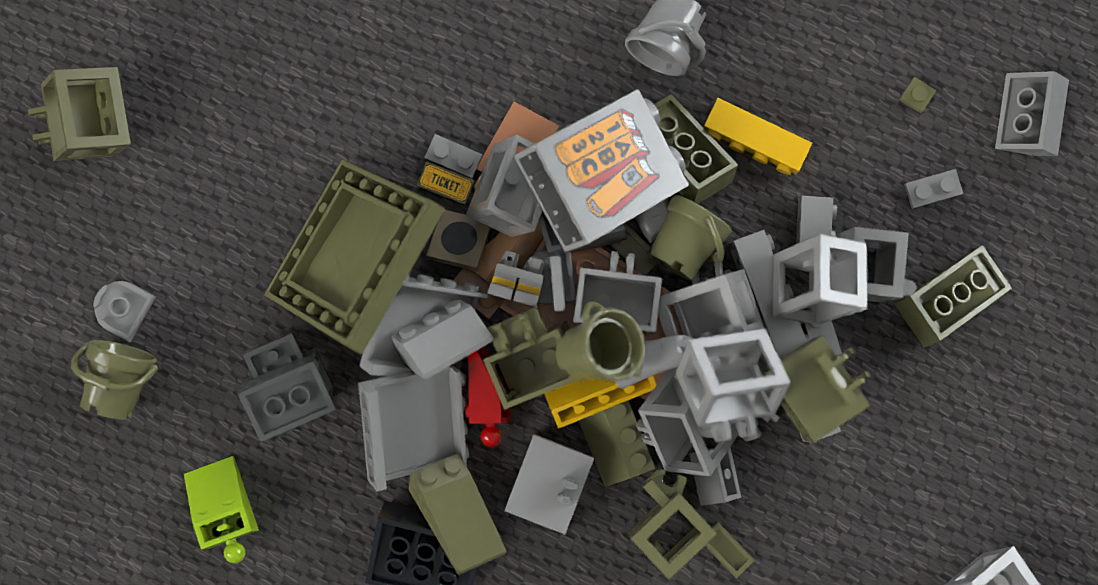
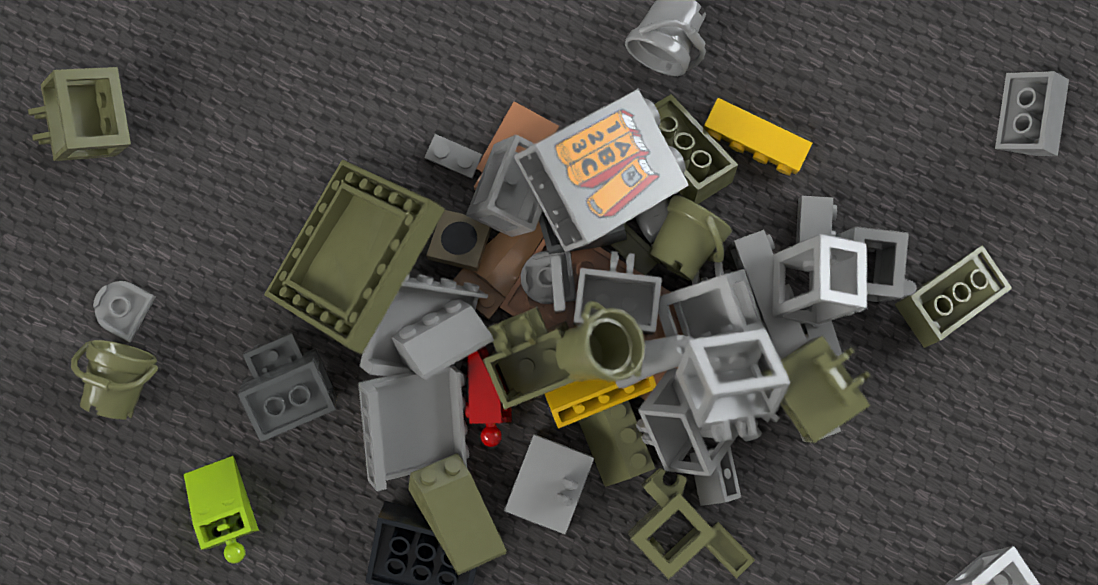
(445, 183): tile -> none
(506, 278): light grey hips -> none
(917, 95): olive plate -> none
(933, 188): light grey plate -> none

